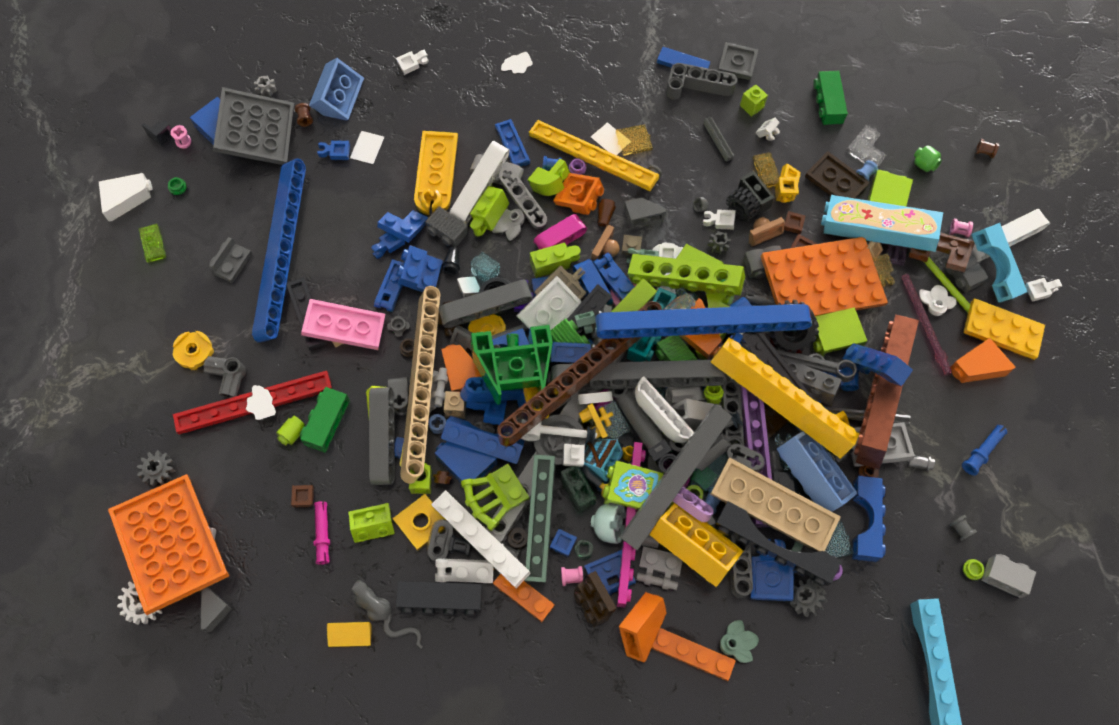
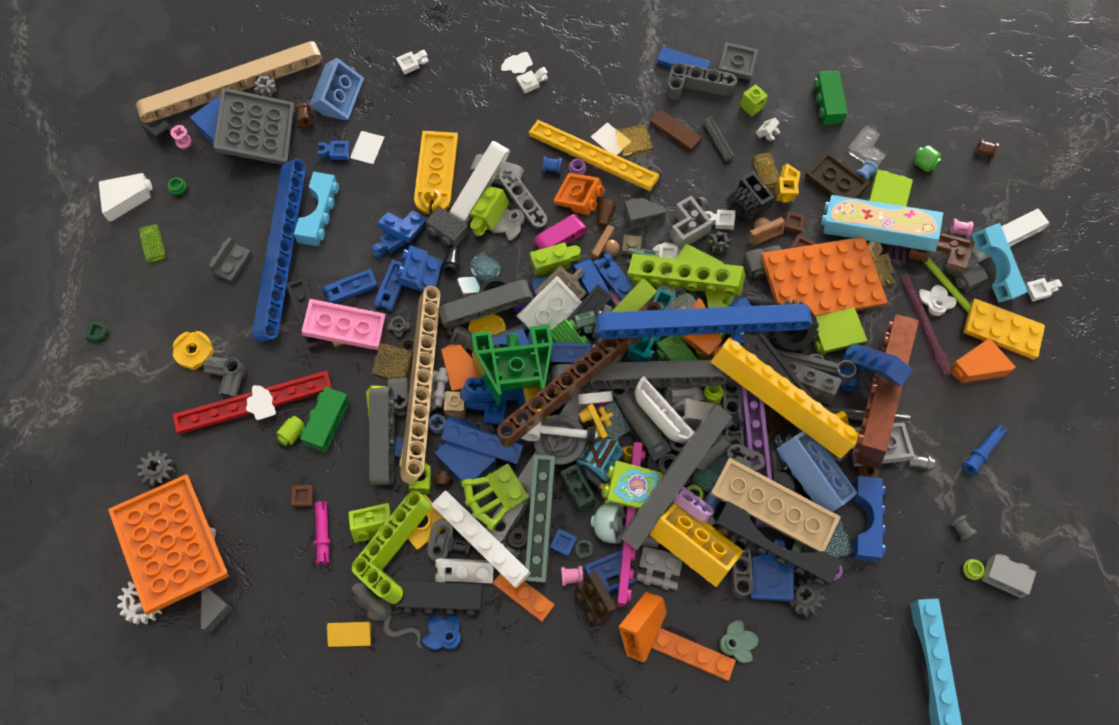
(97, 332): none -> dark green tile
(236, 78): none -> tan beam
(311, 228): none -> medium azure arch
(350, 286): none -> blue plate
(386, 543): none -> lime beam
(392, 361): none -> clear yellow piece
(441, 630): none -> blue plate
(511, 141): blue tile -> none
(530, 81): none -> white plate
(549, 182): lime brick -> none
(573, 455): white tile -> none
(675, 130): none -> reddish brown tile
(692, 223): none -> light grey brick

